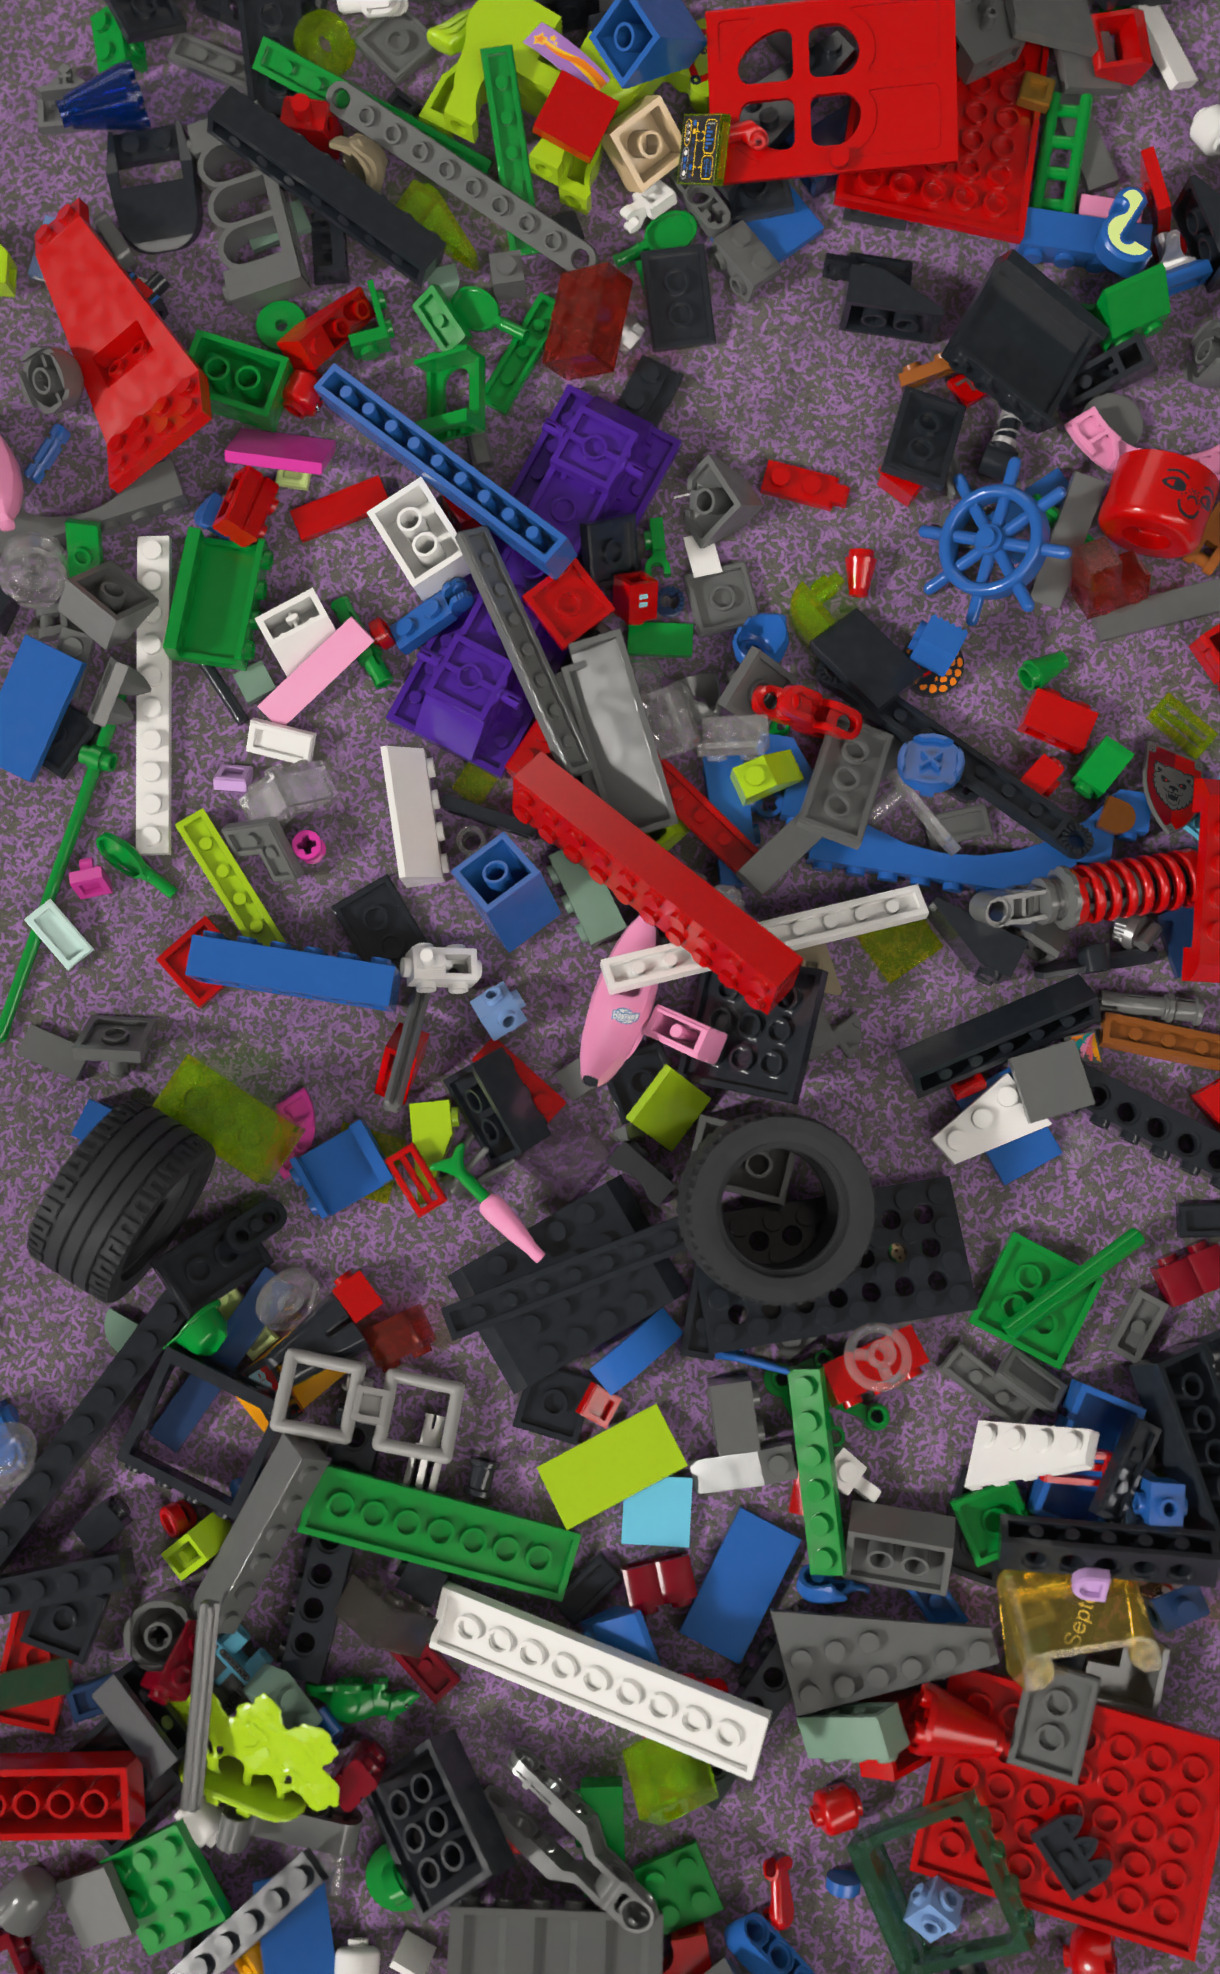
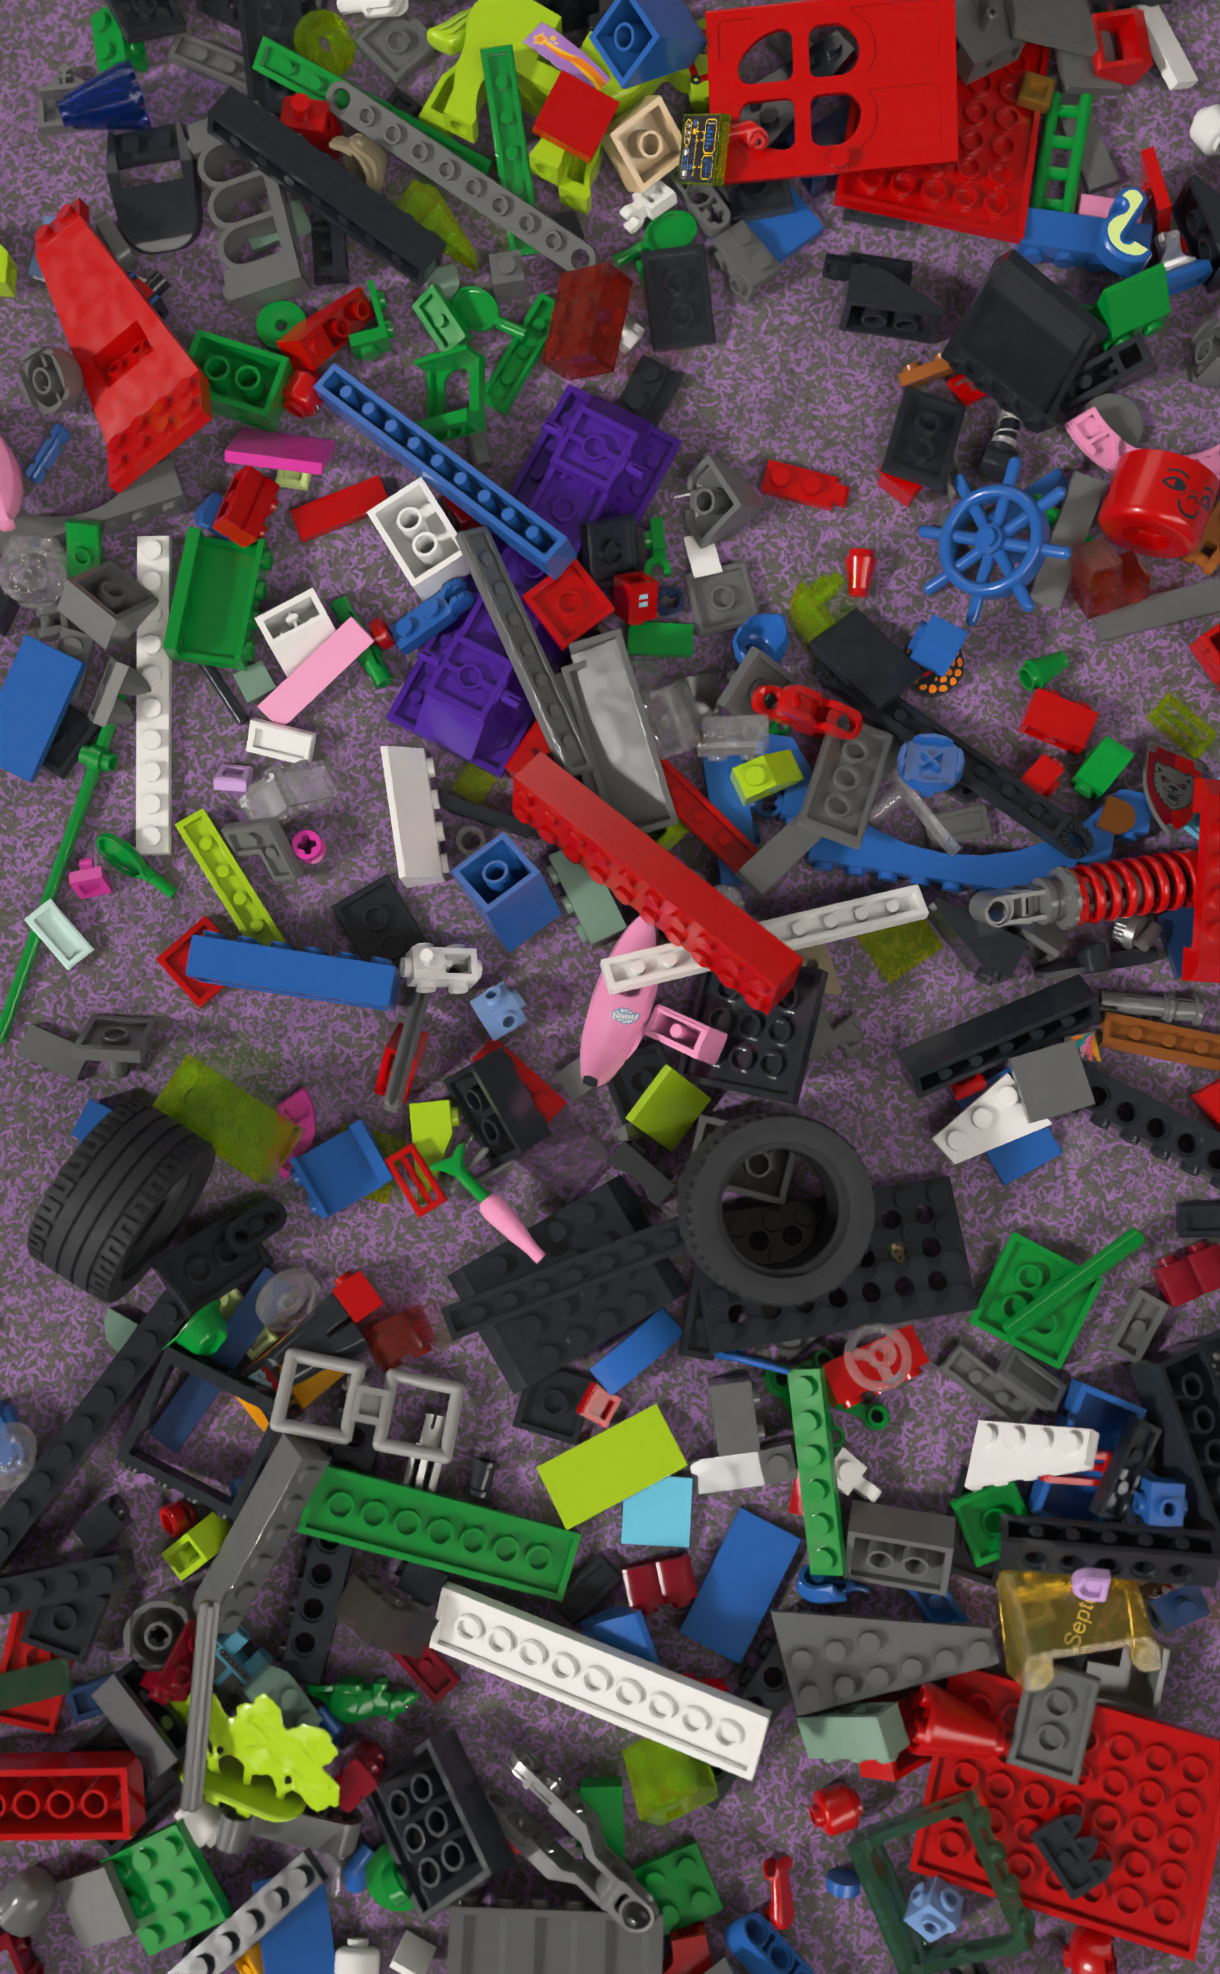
(354, 1870): none -> blue arm

